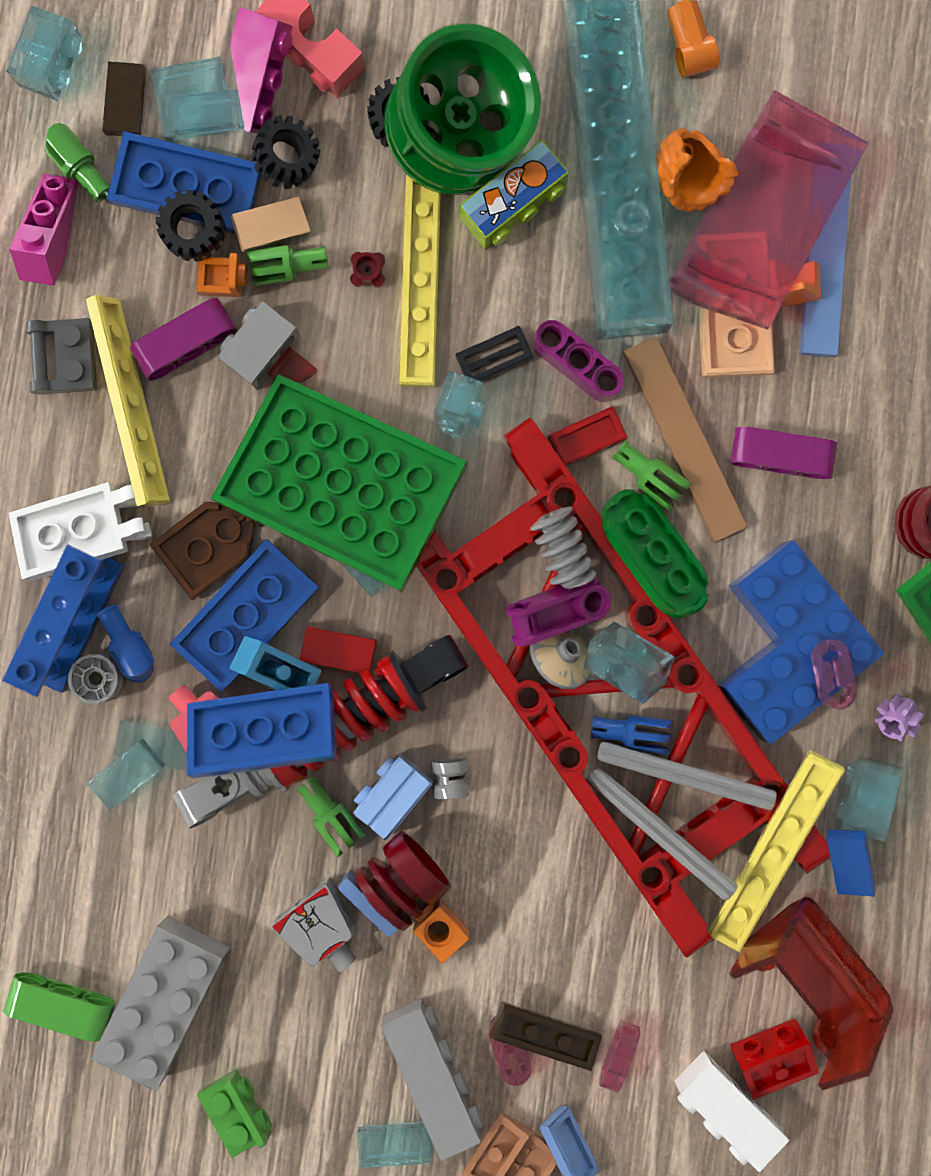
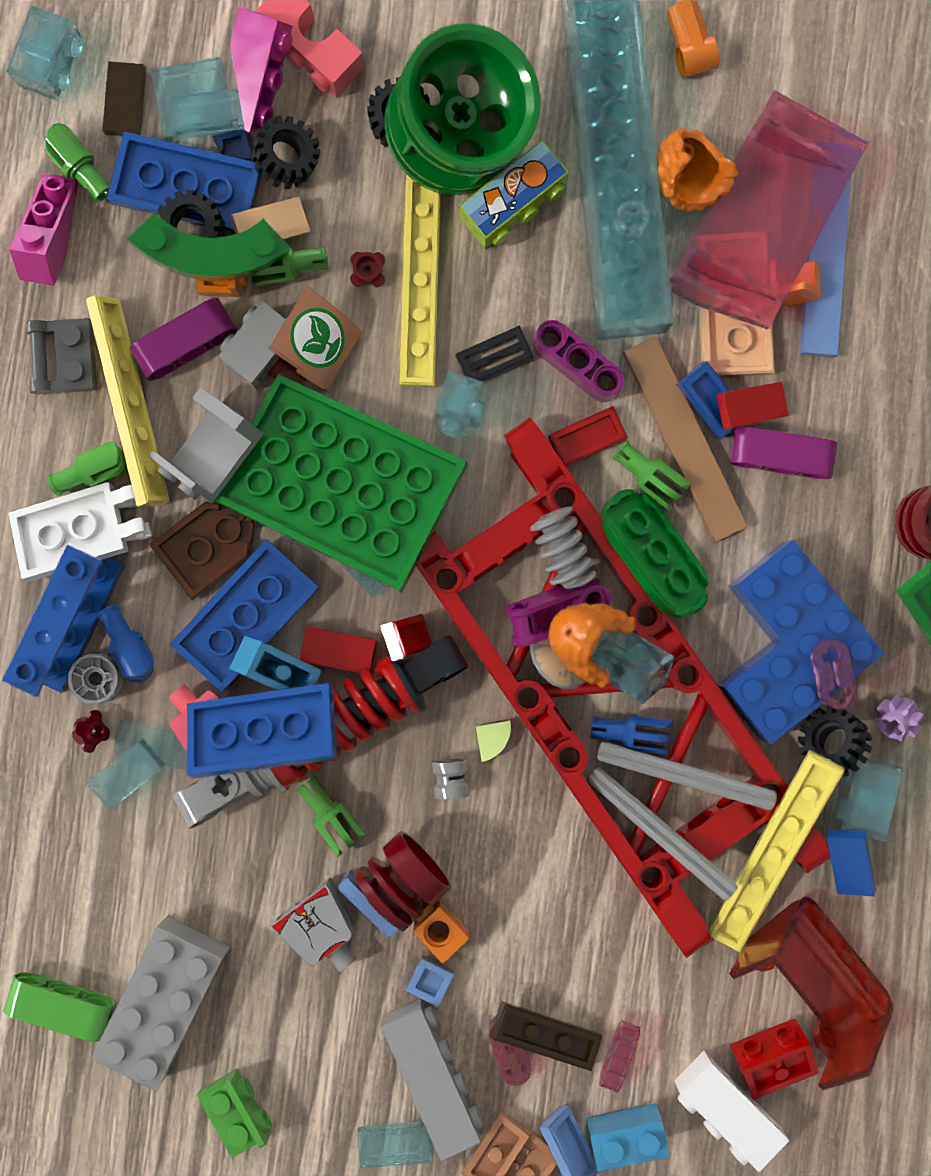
(90, 469): none -> bright green arm
(90, 731): none -> dark red plate
(208, 257): none -> green brick
(211, 451): none -> light grey panel
(234, 144): none -> dark blue tile
(315, 338): none -> slope
(392, 796): light blue brick -> none
(406, 636): none -> red tile
(430, 980): none -> medium blue plate
(492, 738): none -> yellowish green tile
(576, 634): none -> orange hair
(627, 1137): none -> dark azure brick
(701, 390): none -> blue tile
(752, 405): none -> red tile
(826, 723): none -> black tyre

